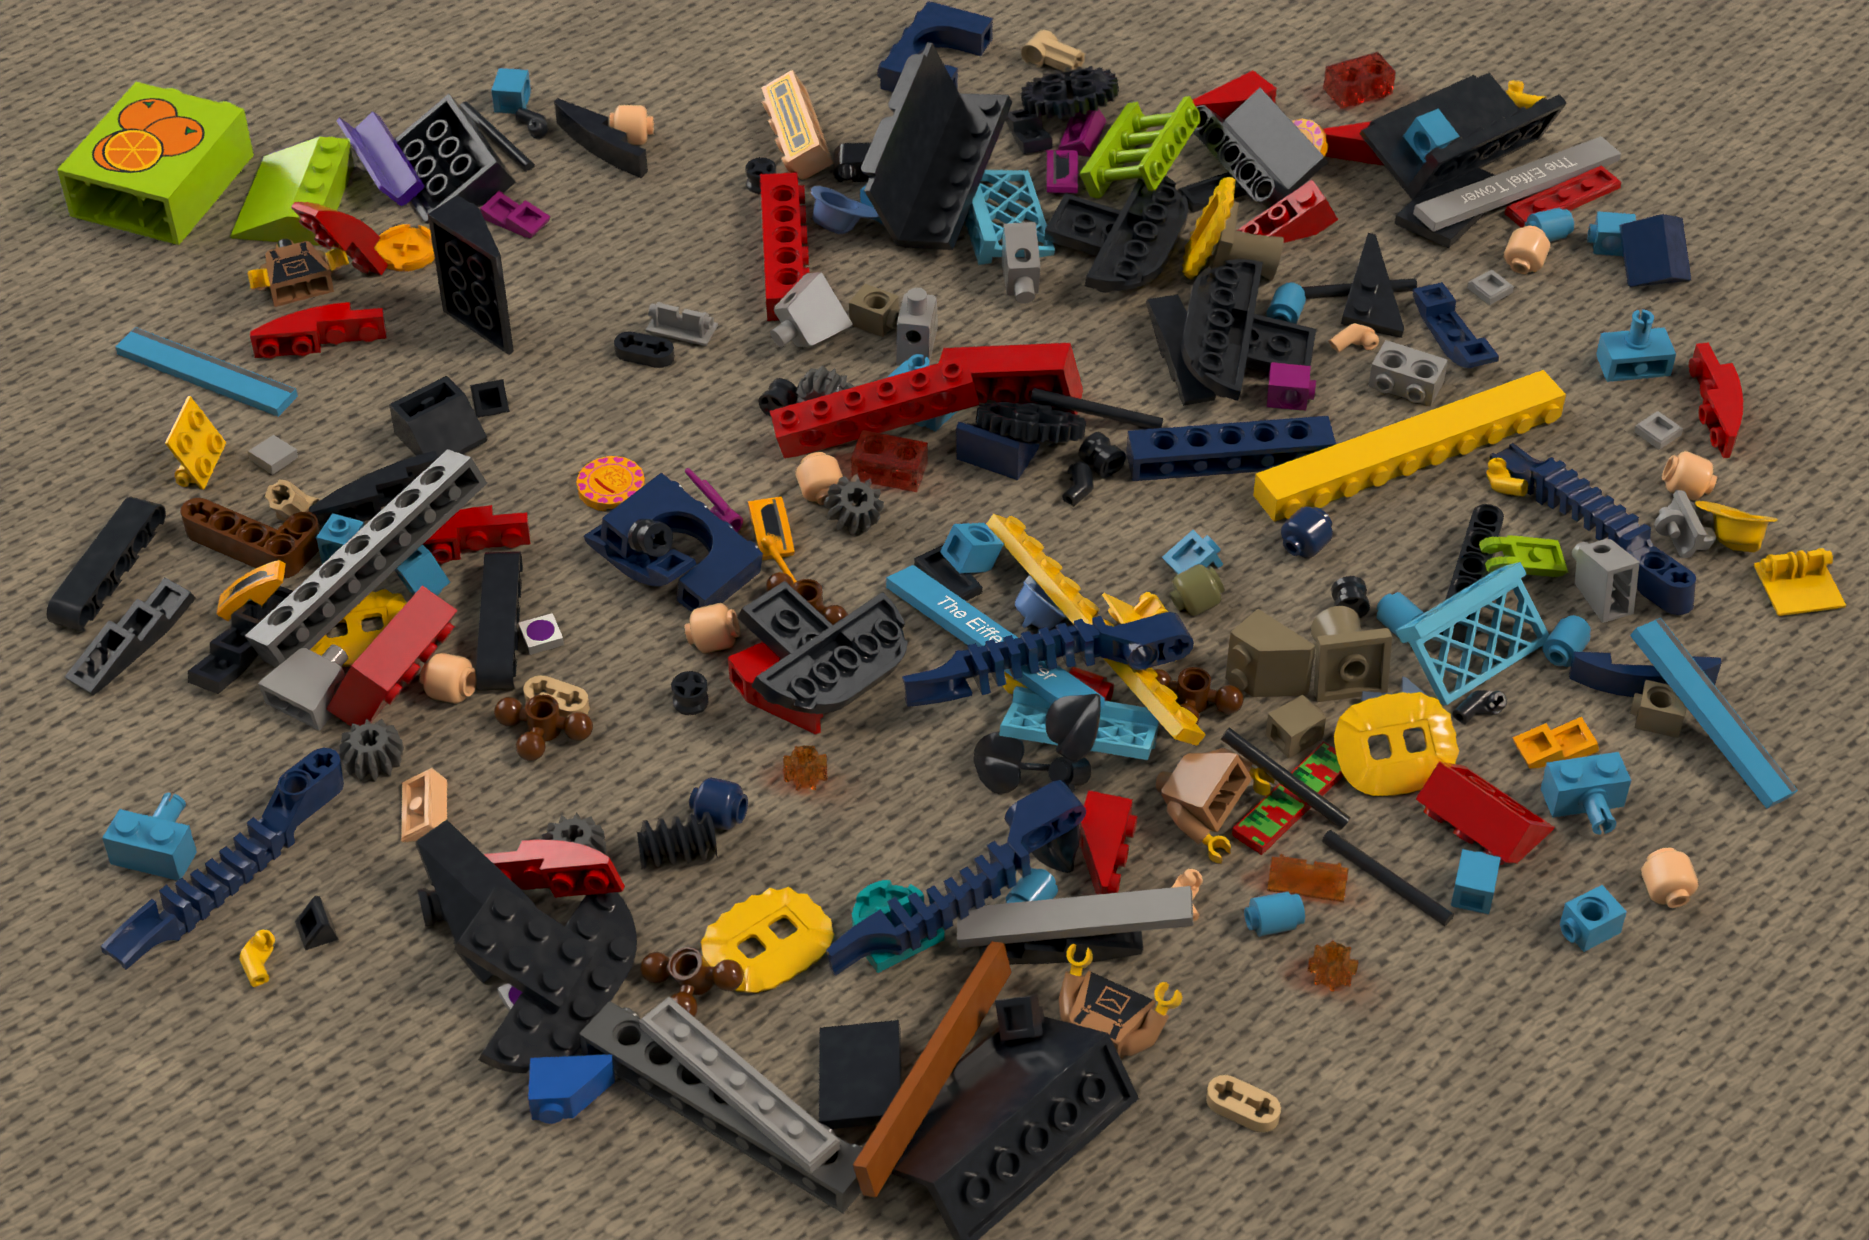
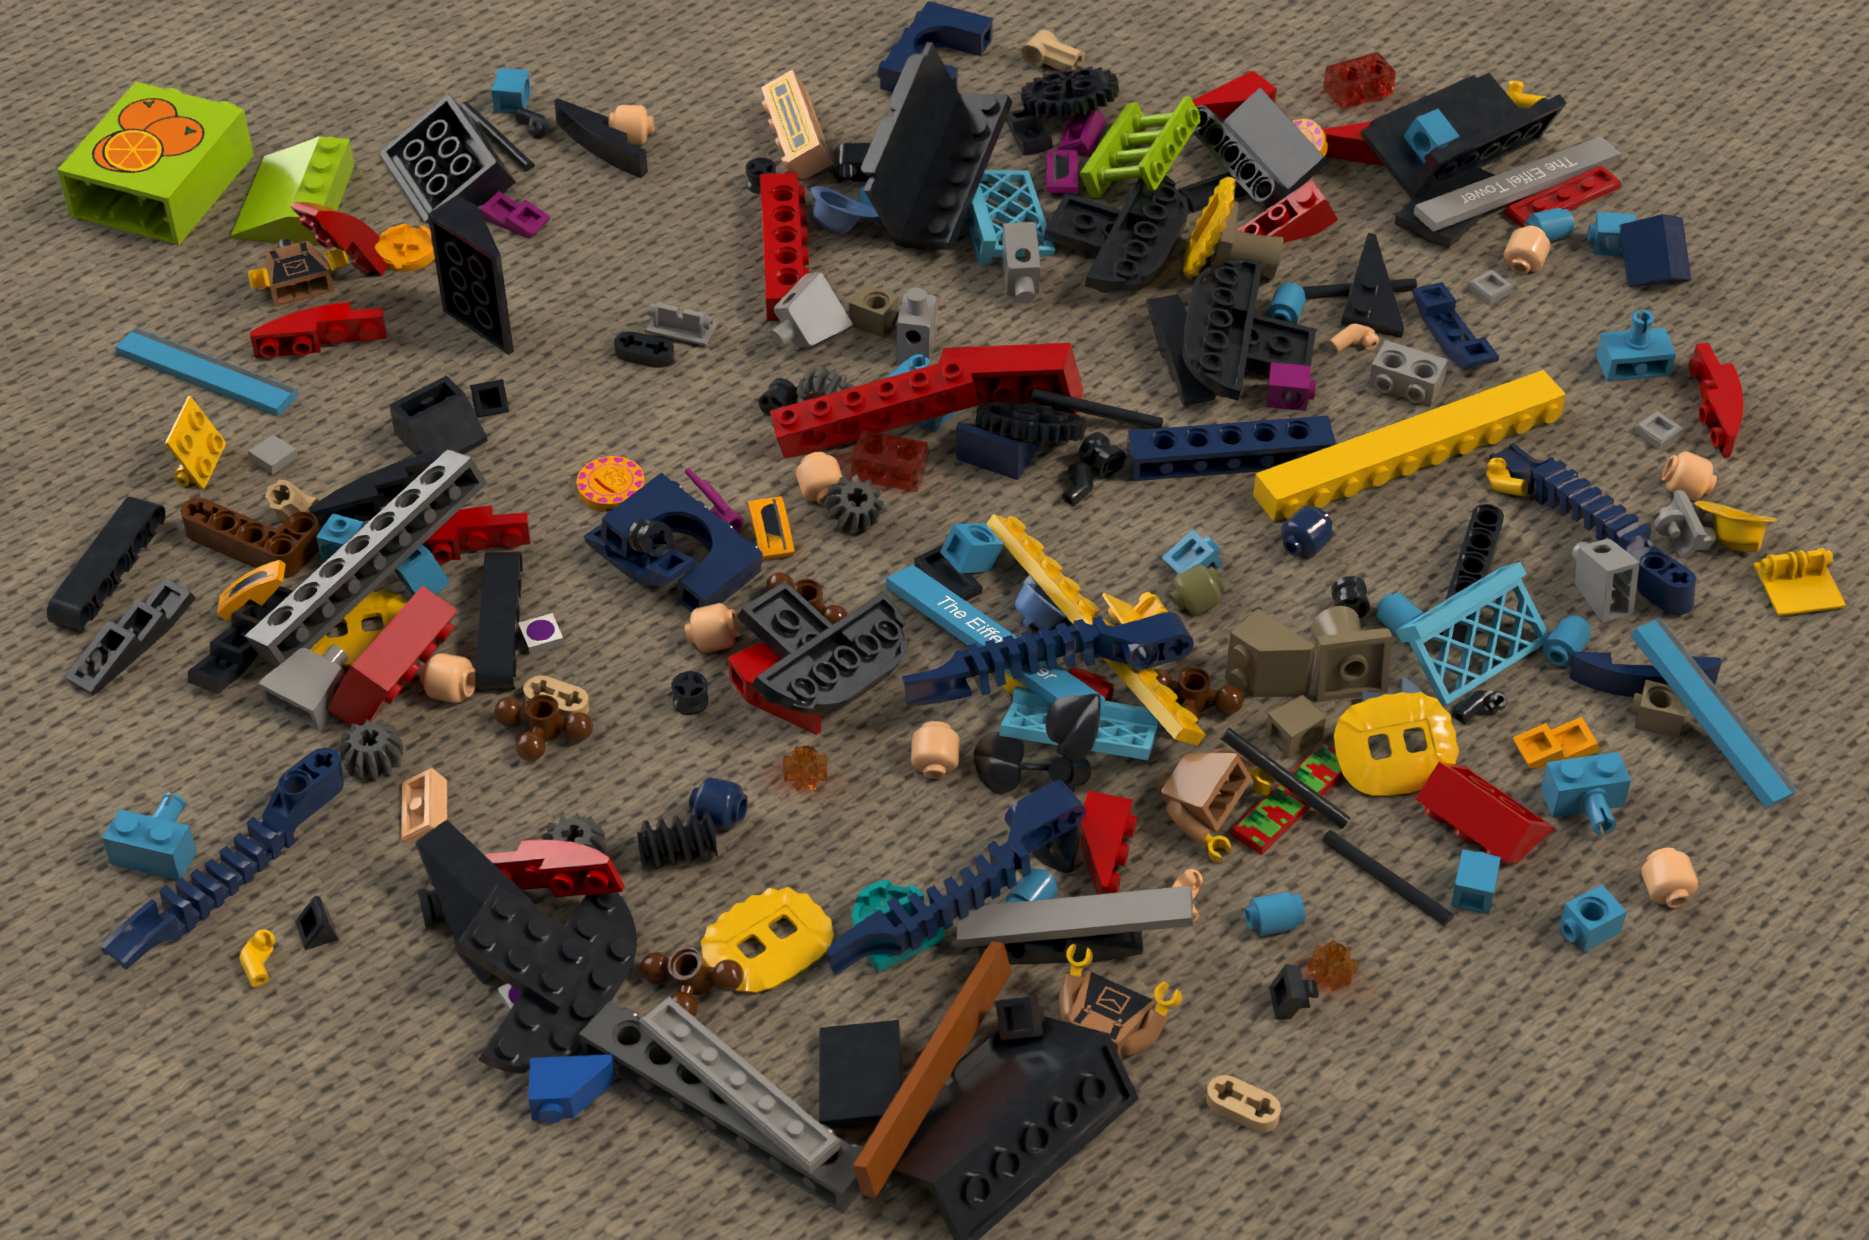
(383, 158): panel -> none
(768, 543): light orange hinge -> none
(935, 749): none -> light nougat head
(1291, 992): none -> black tile
(1314, 881): clear orange hinge -> none
(1536, 555): lime hinge -> none

